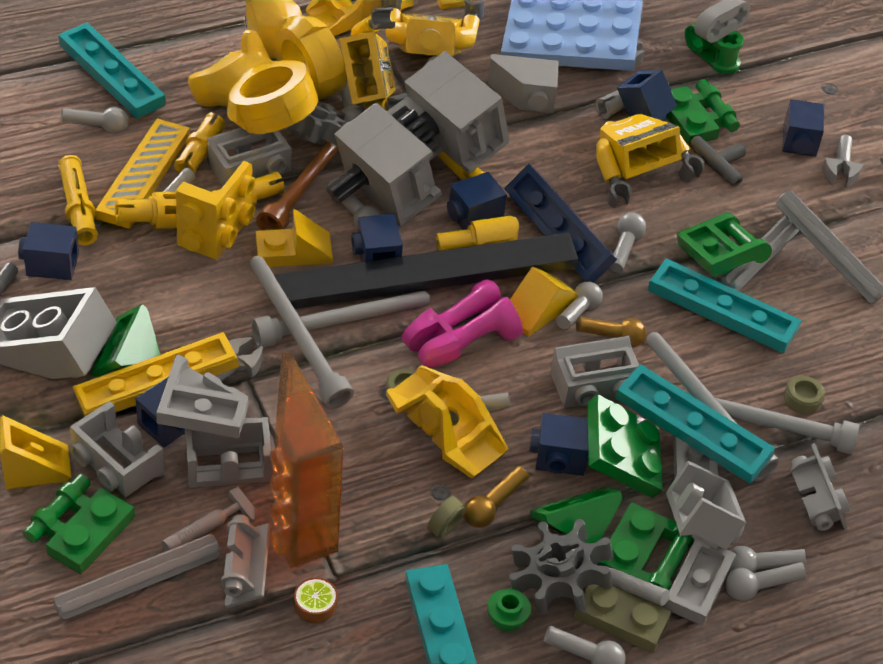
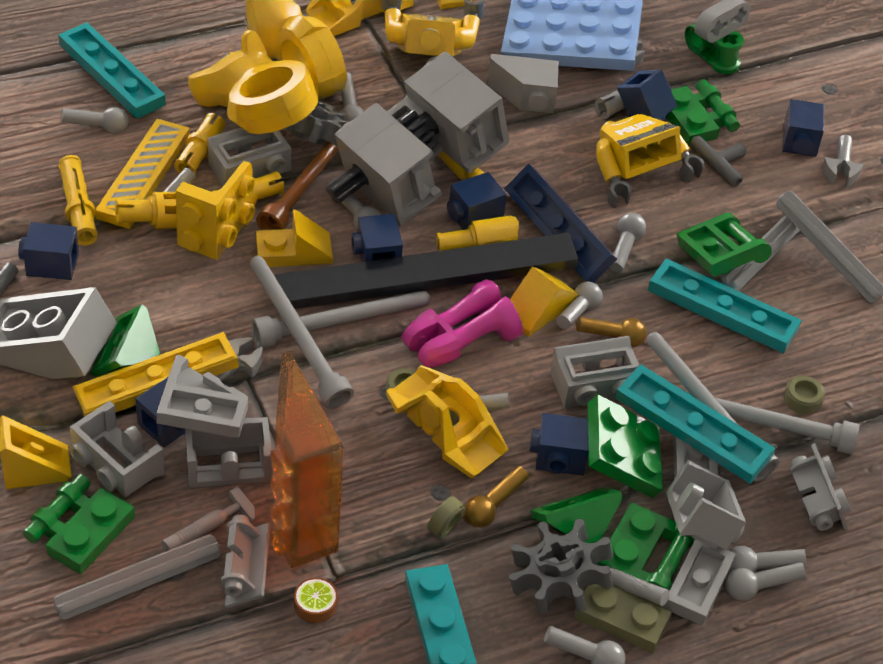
(369, 62): yellow torso -> none
(506, 618): green plate -> none

